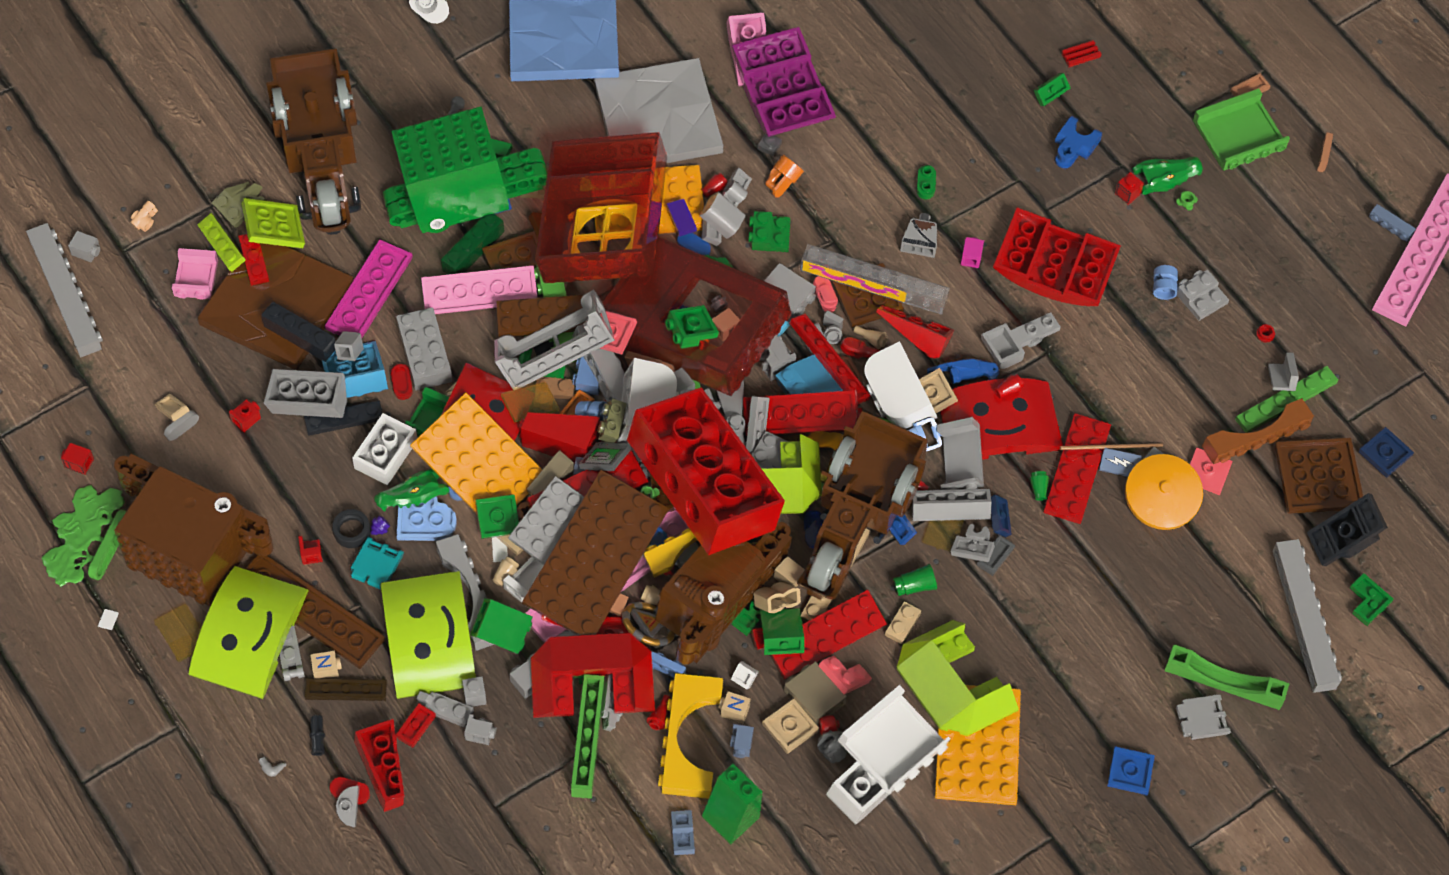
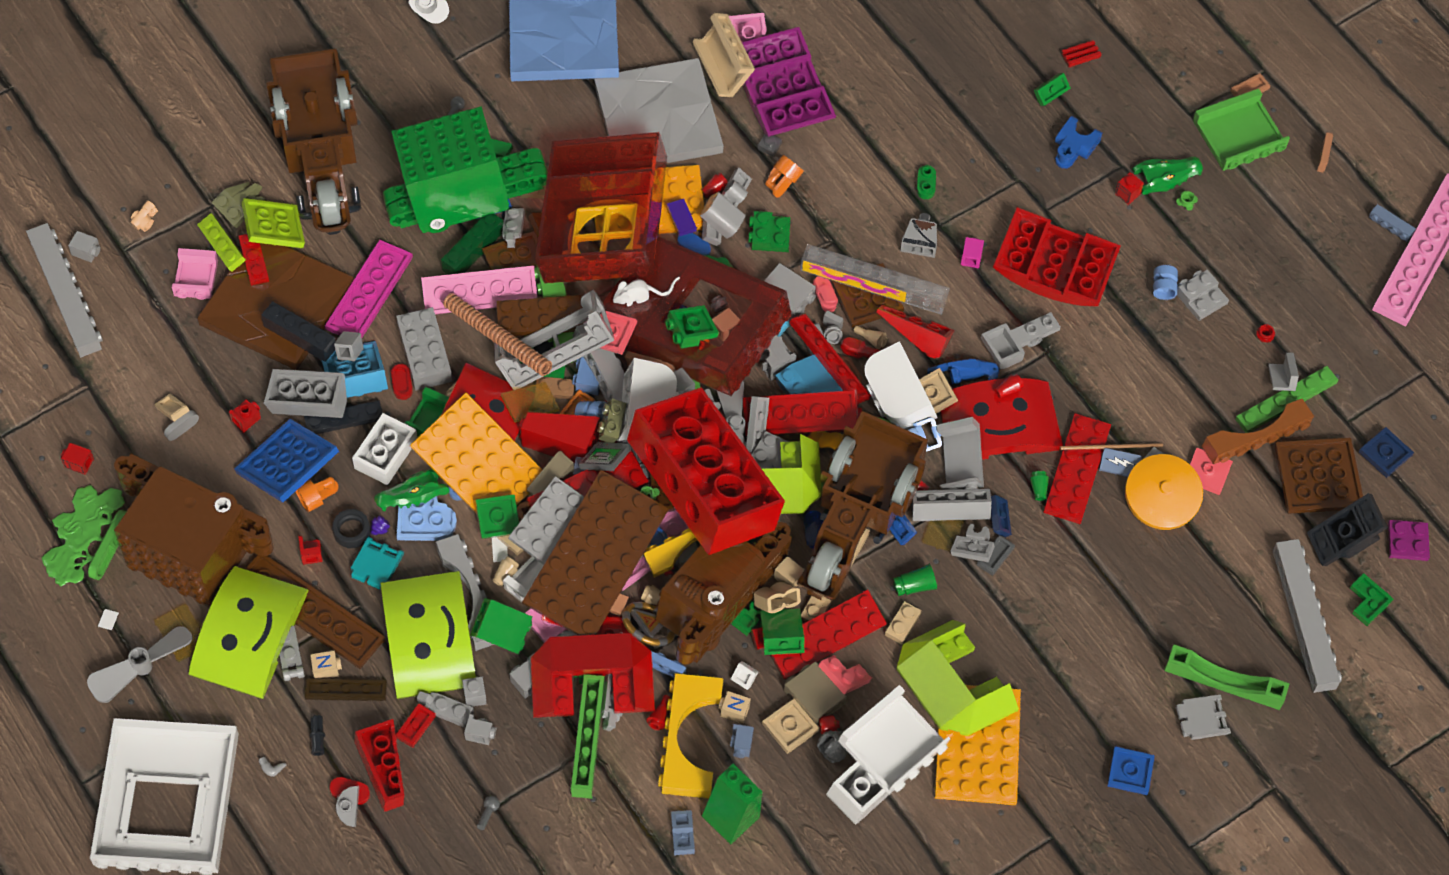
(111, 680): none -> light grey piece
(165, 755): none -> white panel
(286, 460): none -> blue plate
(313, 494): none -> orange piece
(491, 804): none -> dark grey bar
(497, 334): none -> nougat piece
(513, 225): none -> light grey hinge
(637, 291): none -> white animal
(724, 56): none -> tan panel
(1408, 540): none -> magenta plate

